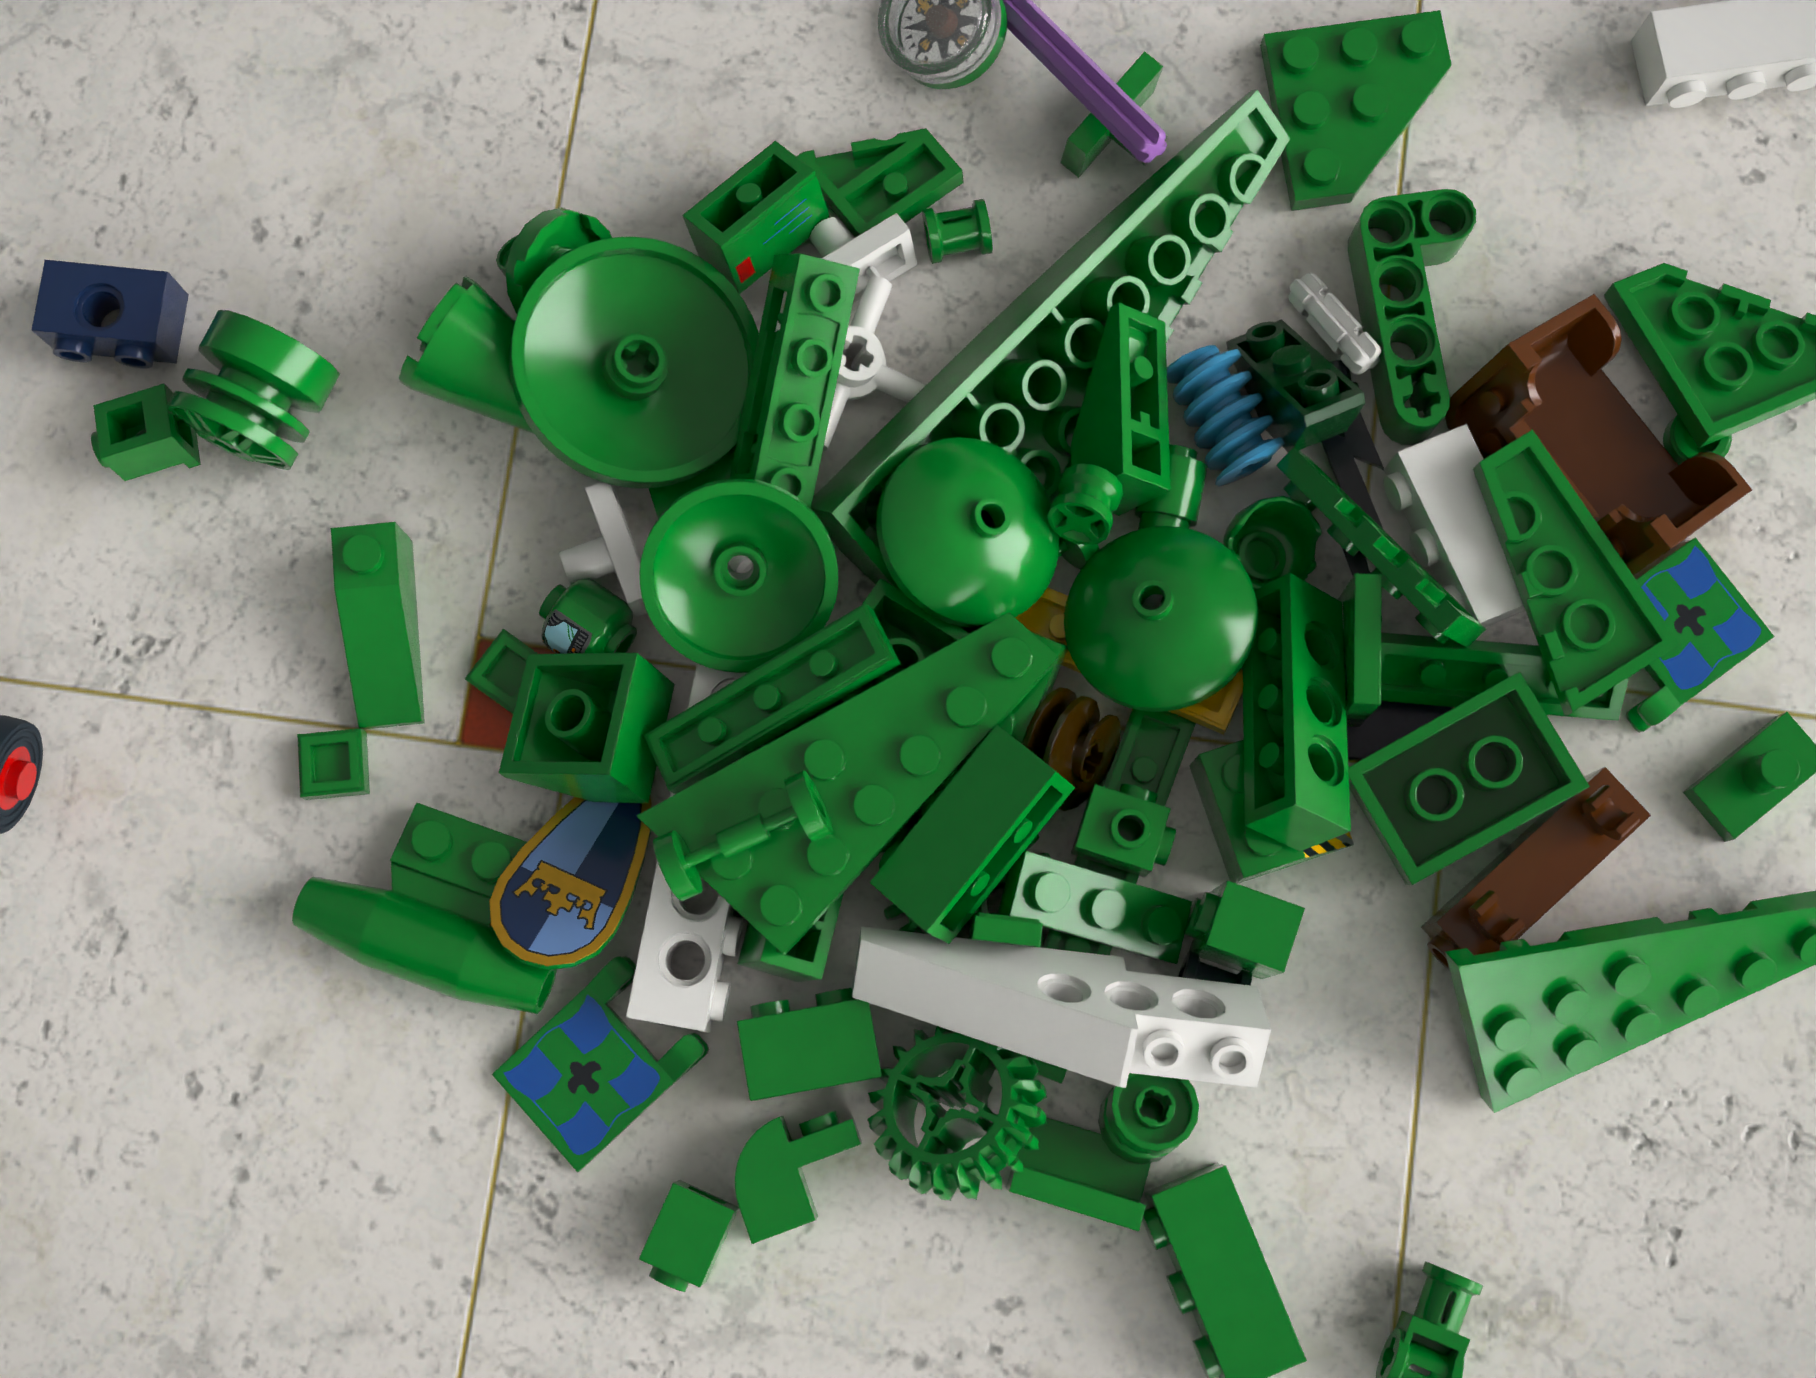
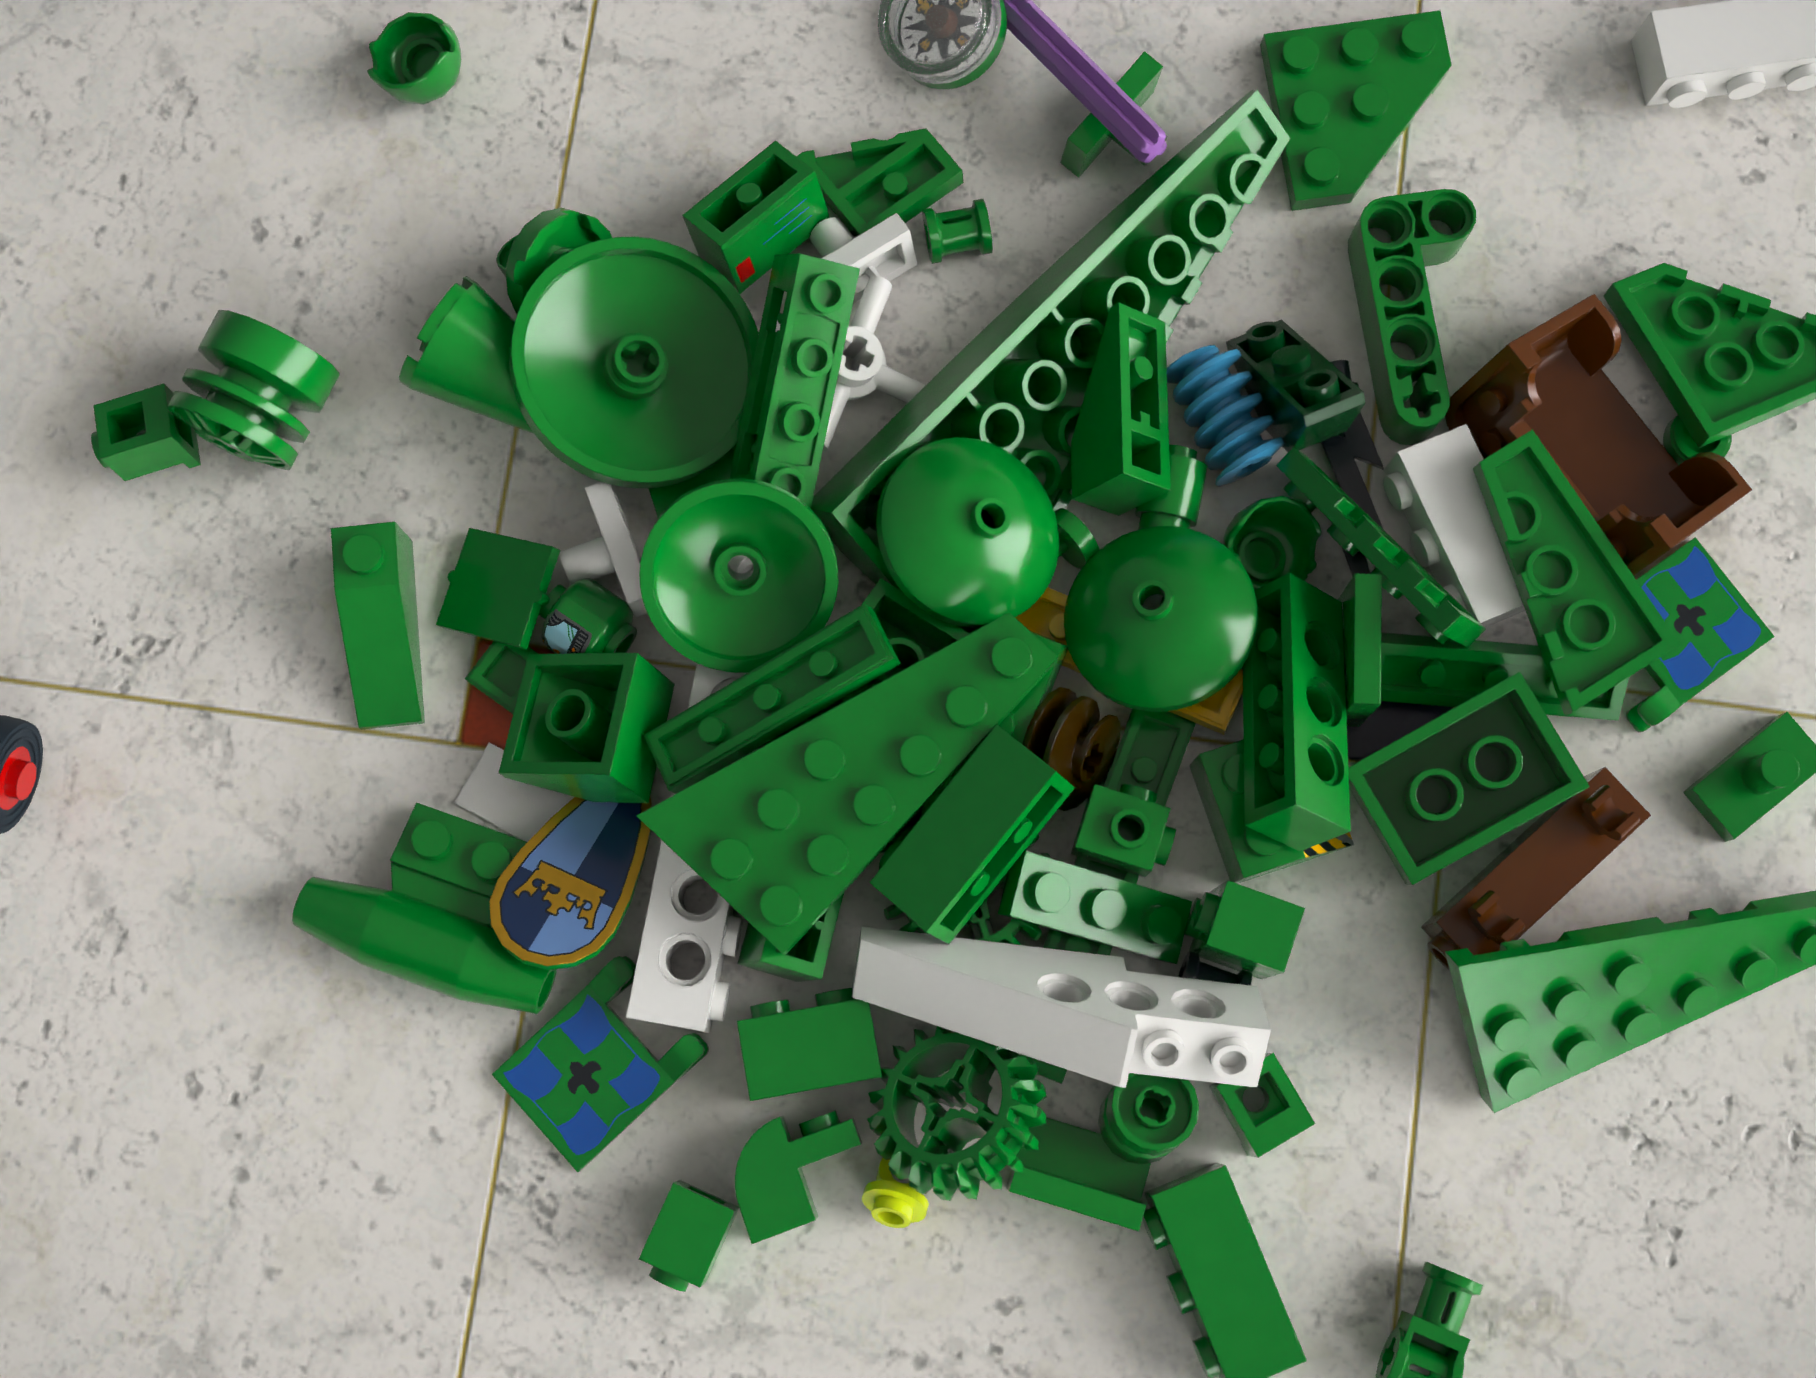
(79, 296): dark blue brick -> none
(333, 764): green tile -> none
(416, 58): none -> green hair
(498, 587): none -> green piece
(506, 802): none -> white sticker
(679, 864): green wheel -> none
(893, 1202): none -> neon yellow plate
(1006, 929): green tile -> none
(1085, 504): green wheel -> none
(1278, 1119): none -> green brick
(1334, 323): white axle -> none

